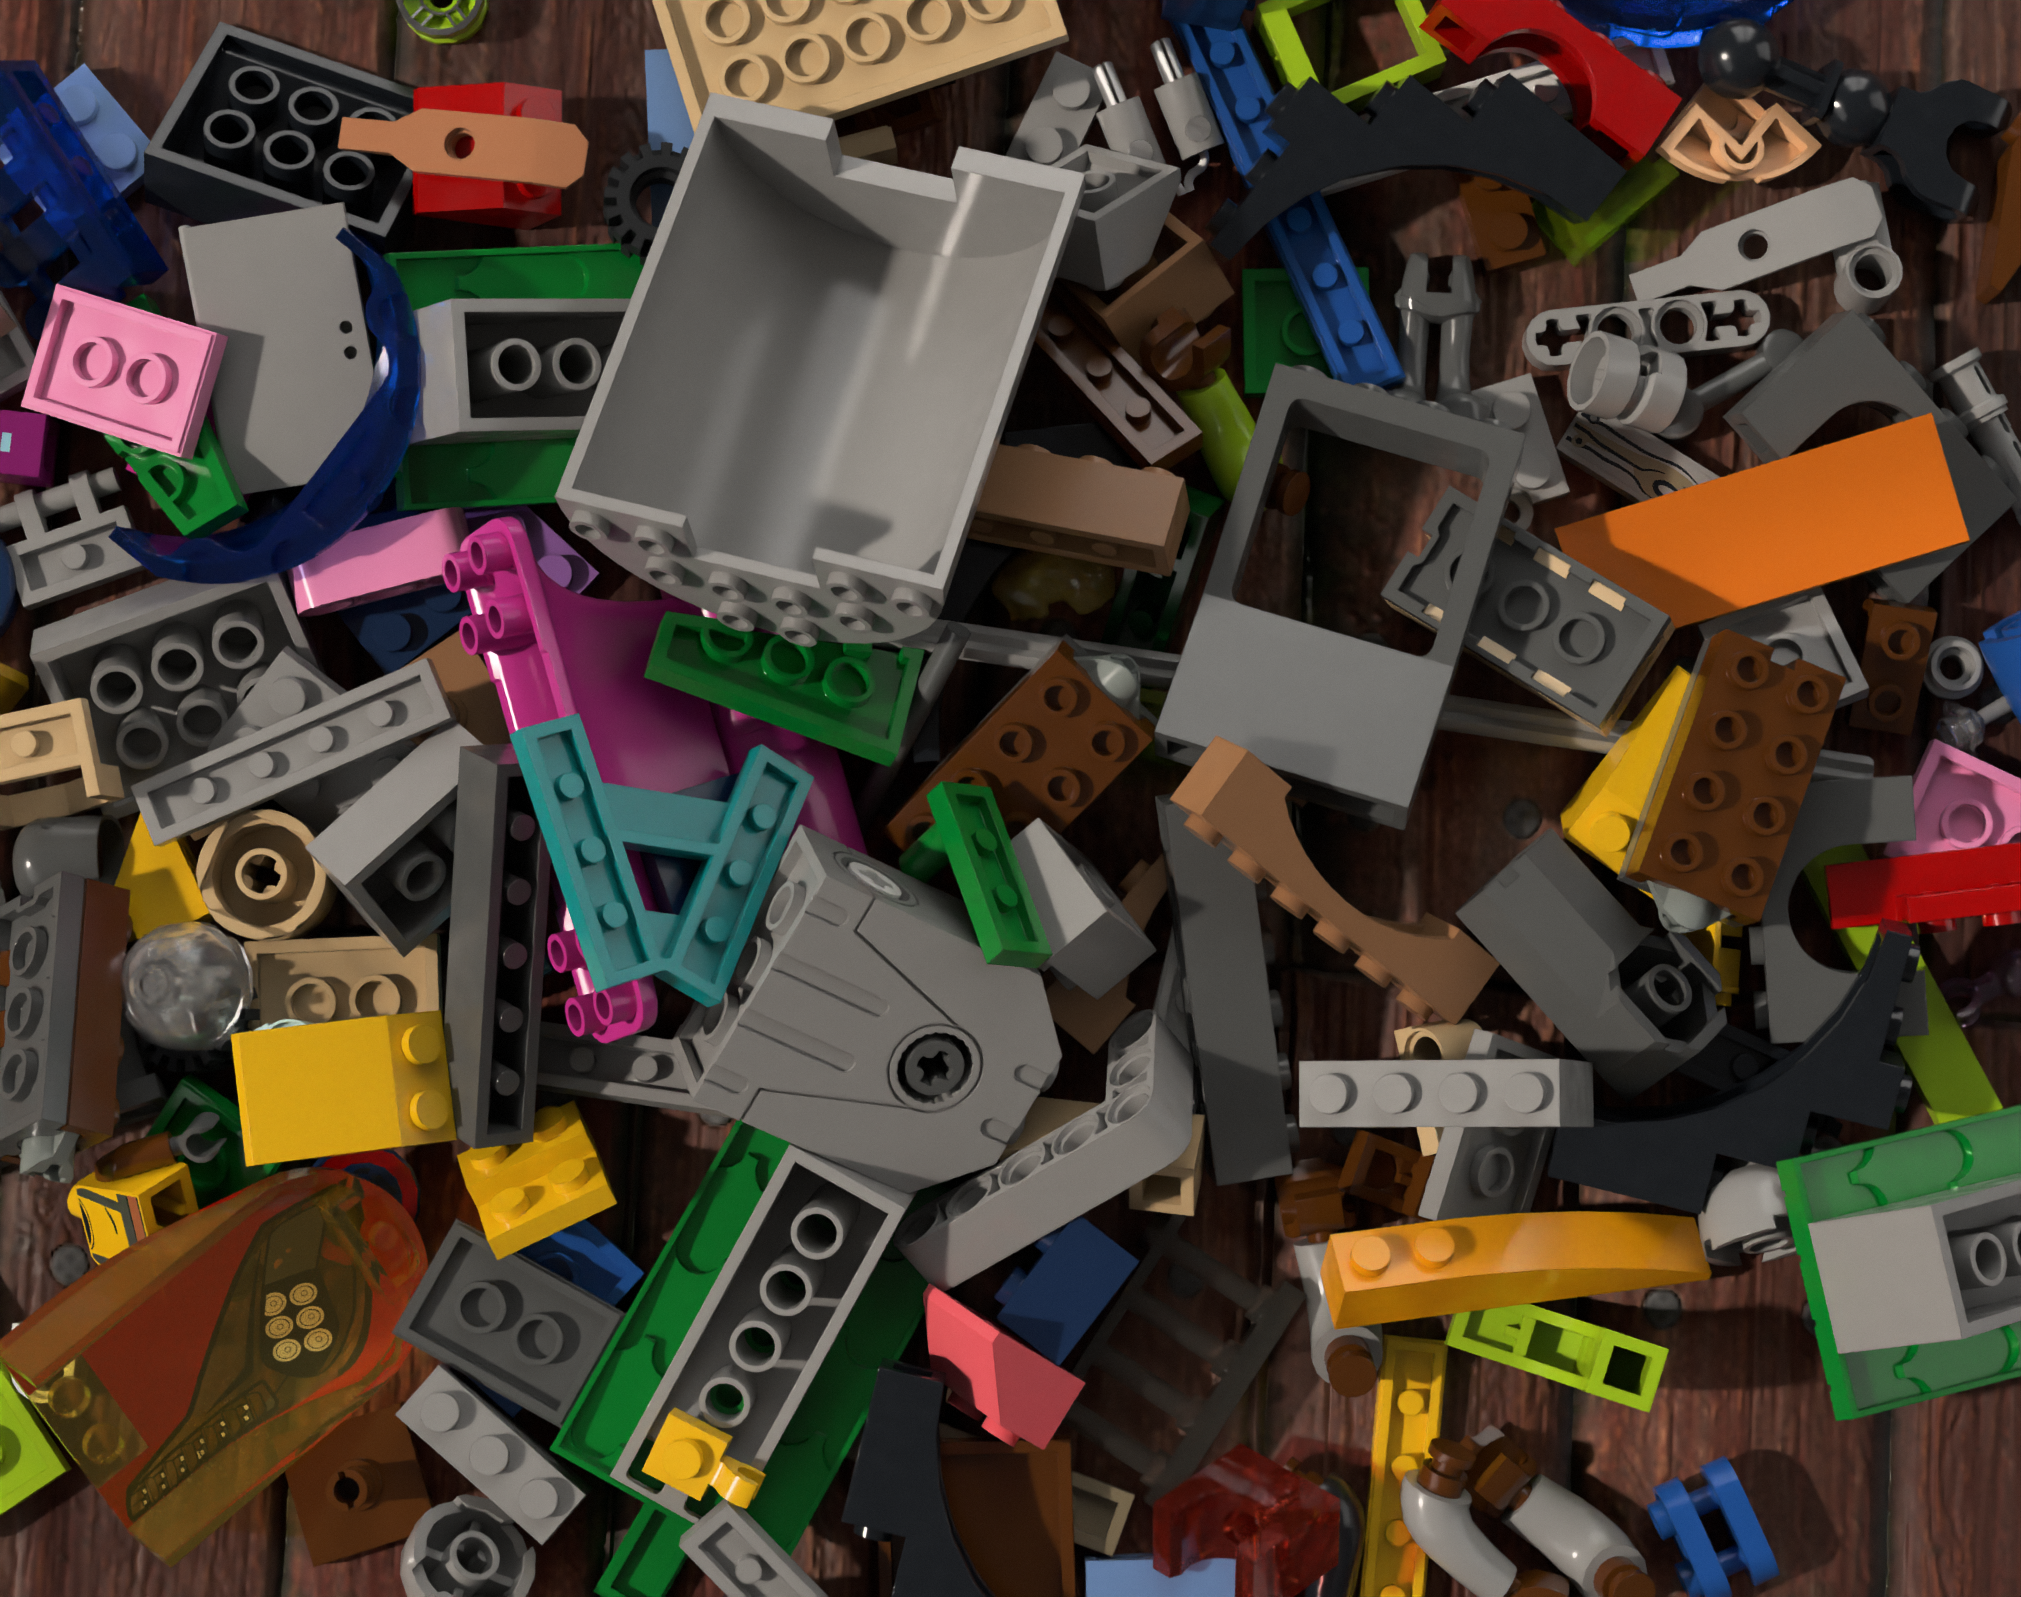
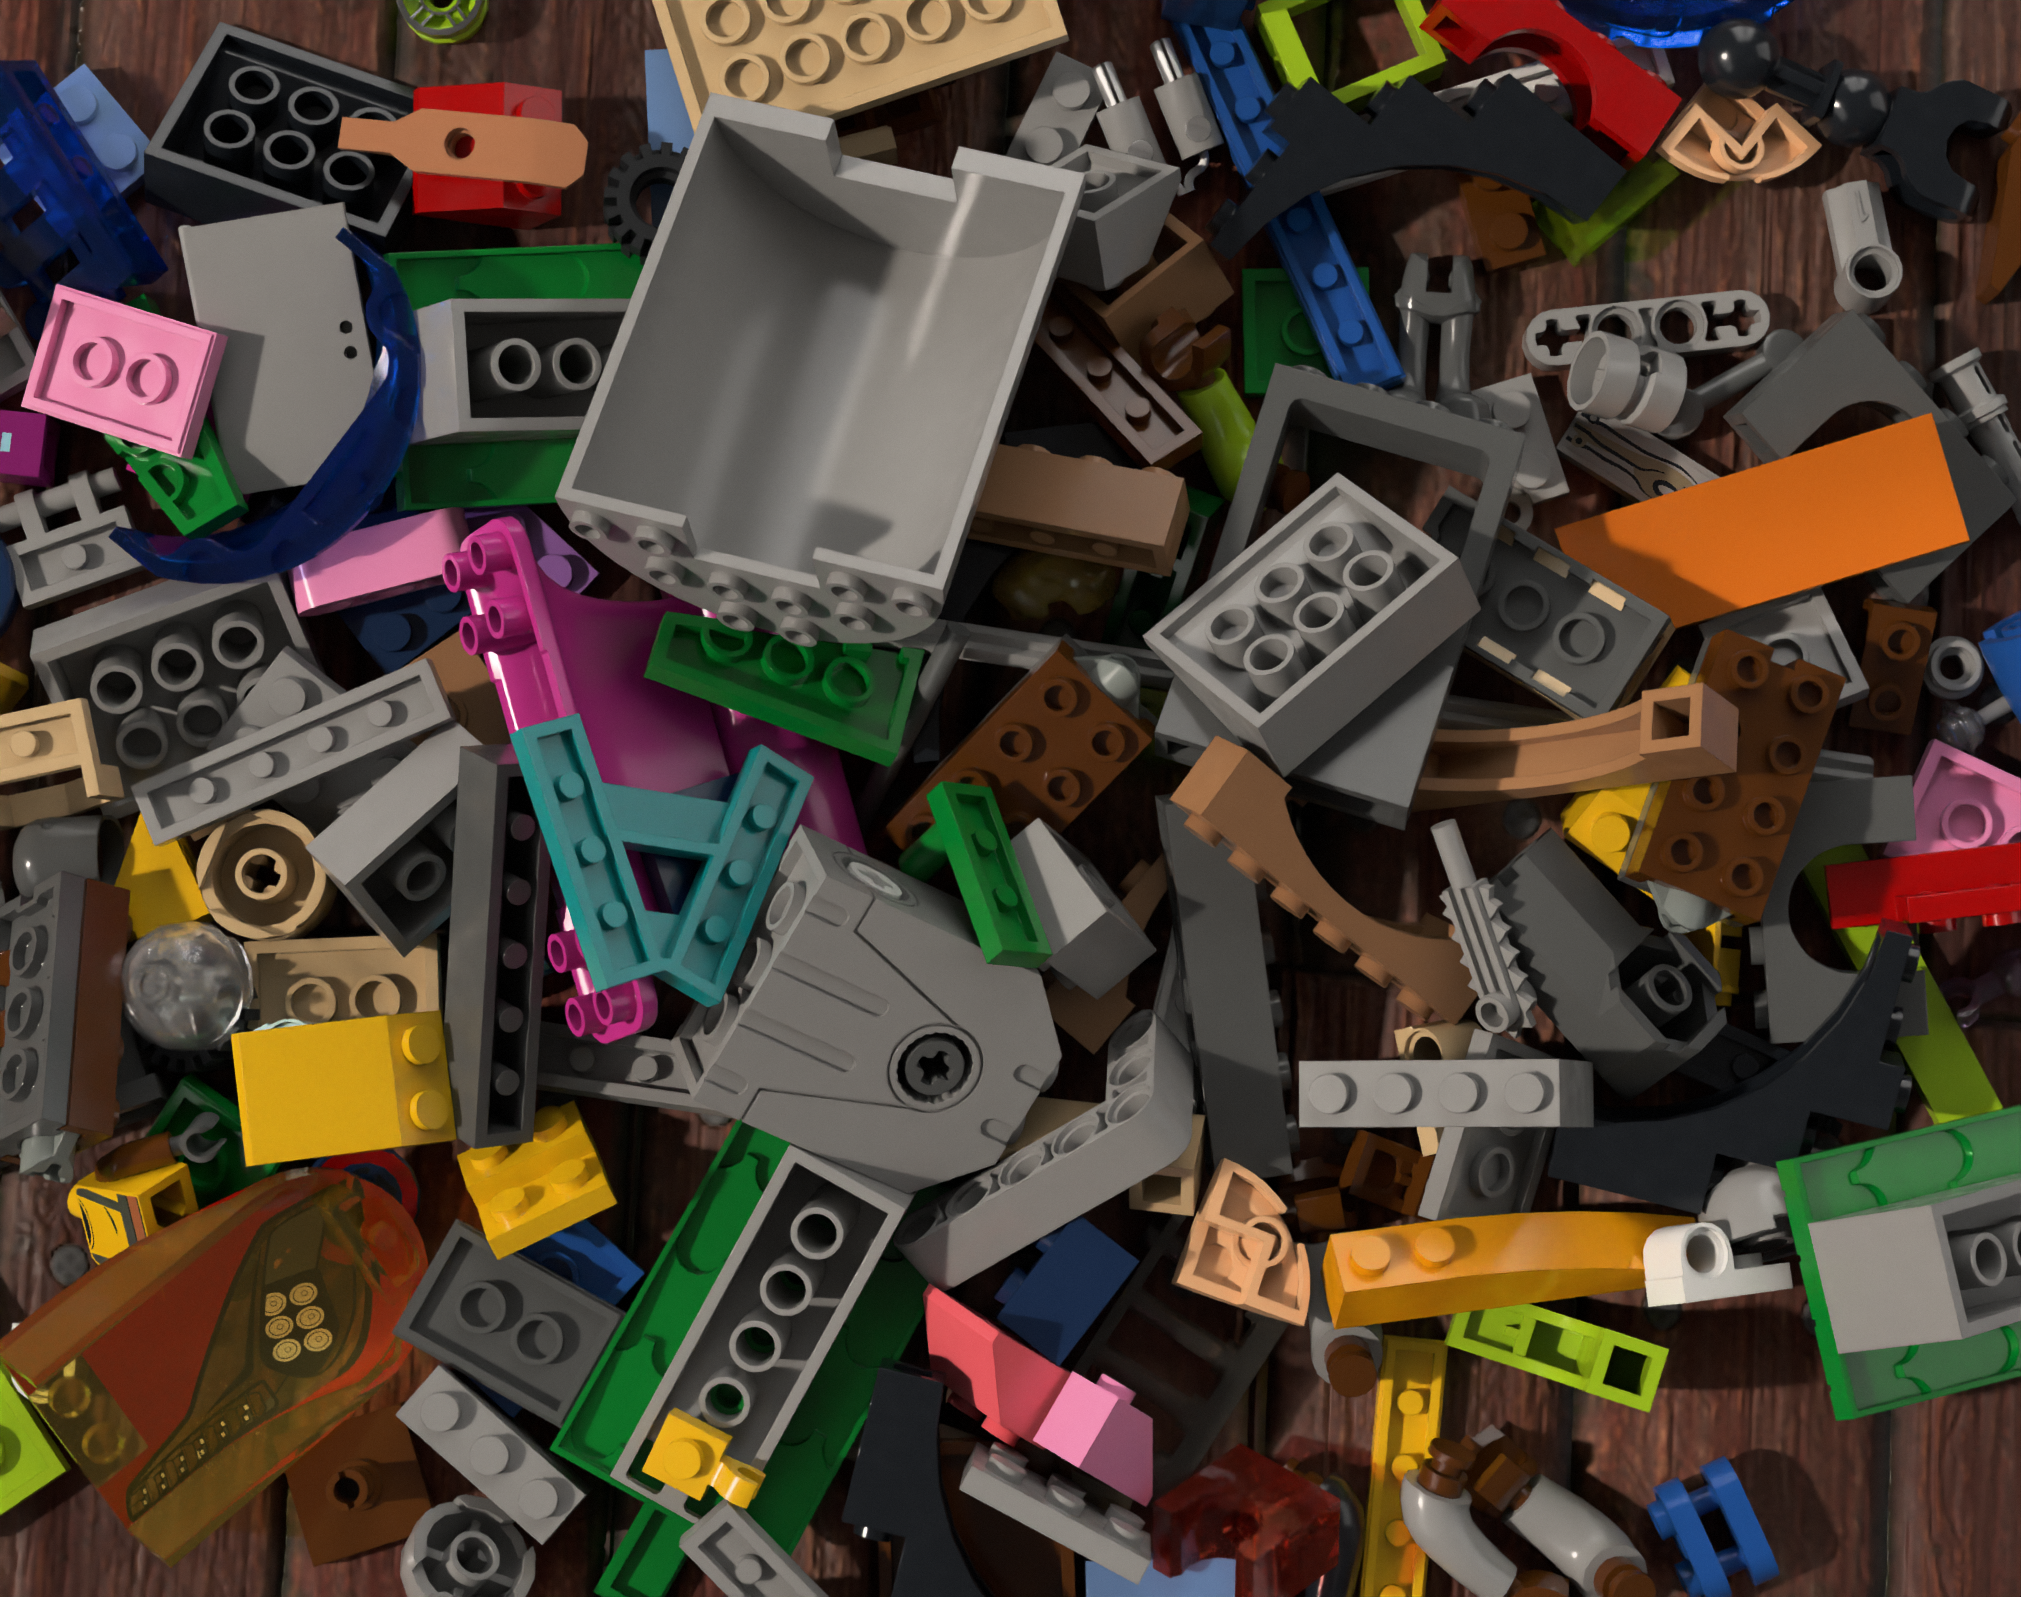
(1058, 1510): none -> light grey plate
(1102, 1434): none -> bright pink slope
(1244, 1249): none -> light nougat brick
(1314, 622): none -> light grey slope
(1502, 988): none -> light grey piece
(1656, 739): none -> medium nougat arch
(1710, 1267): none -> white plate
(1794, 233): light grey piece -> none

